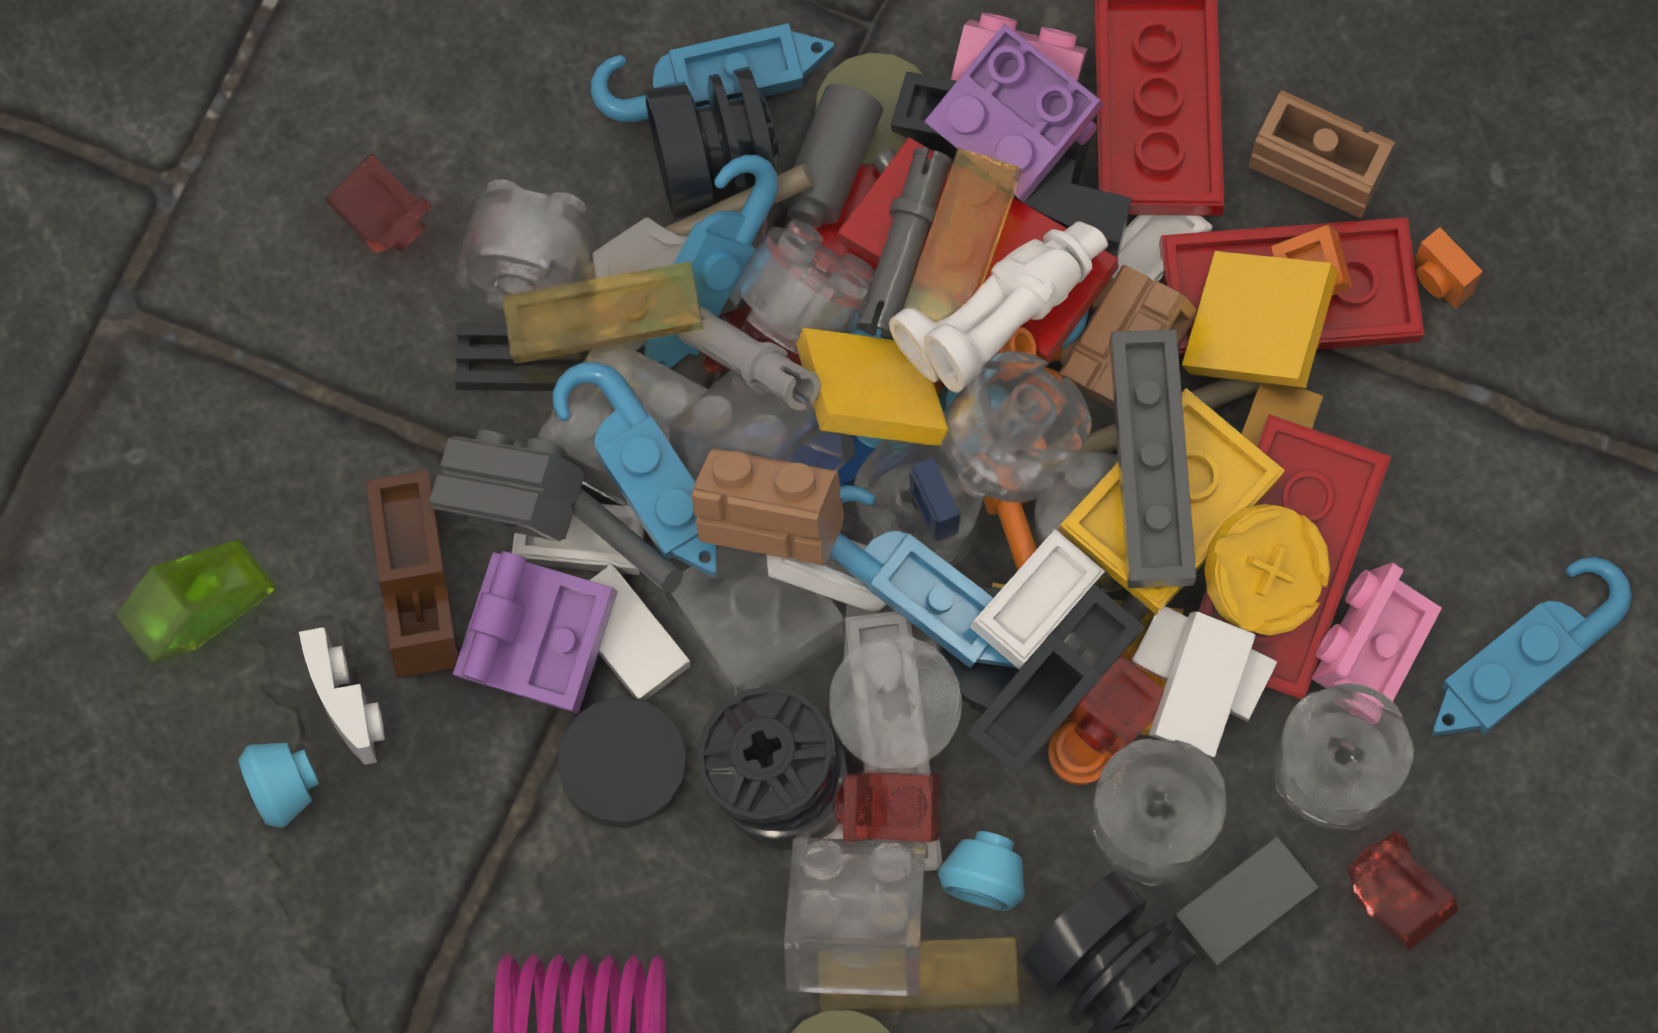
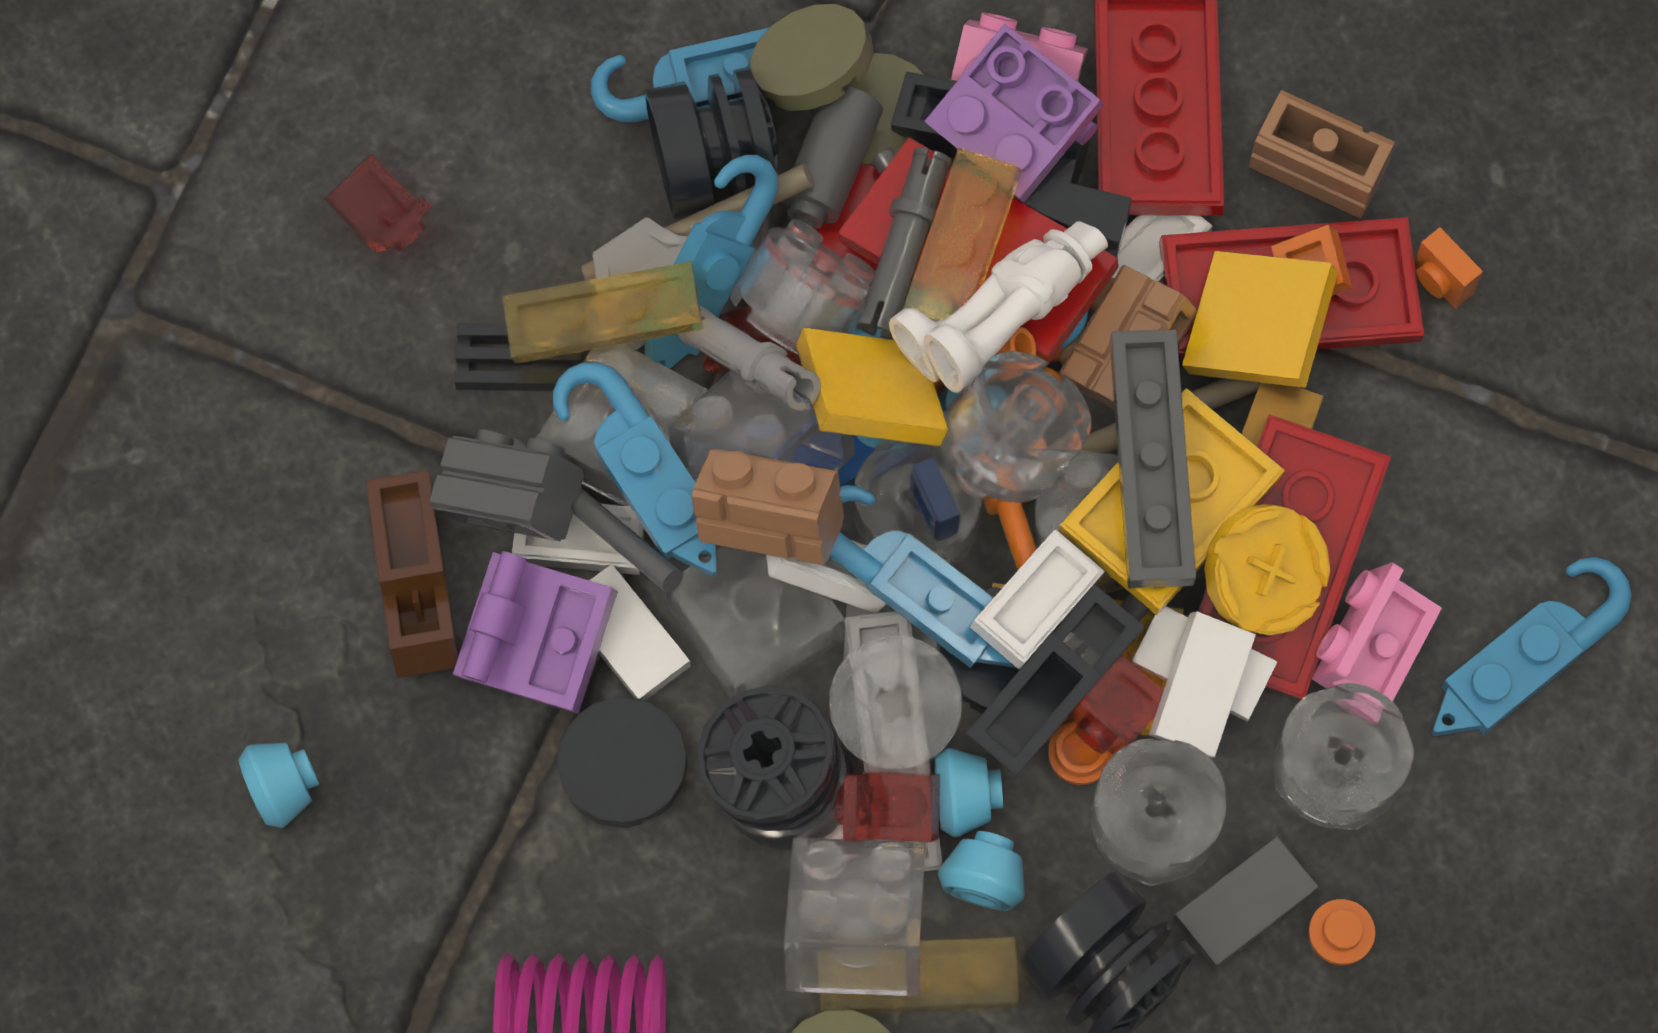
(193, 599): clear neon green slope -> none
(347, 706): white slope -> none
(524, 242): clear brick -> none
(811, 56): none -> olive tile
(966, 791): none -> medium azure cone
(1341, 932): none -> orange plate
(1400, 891): clear red bracket -> none

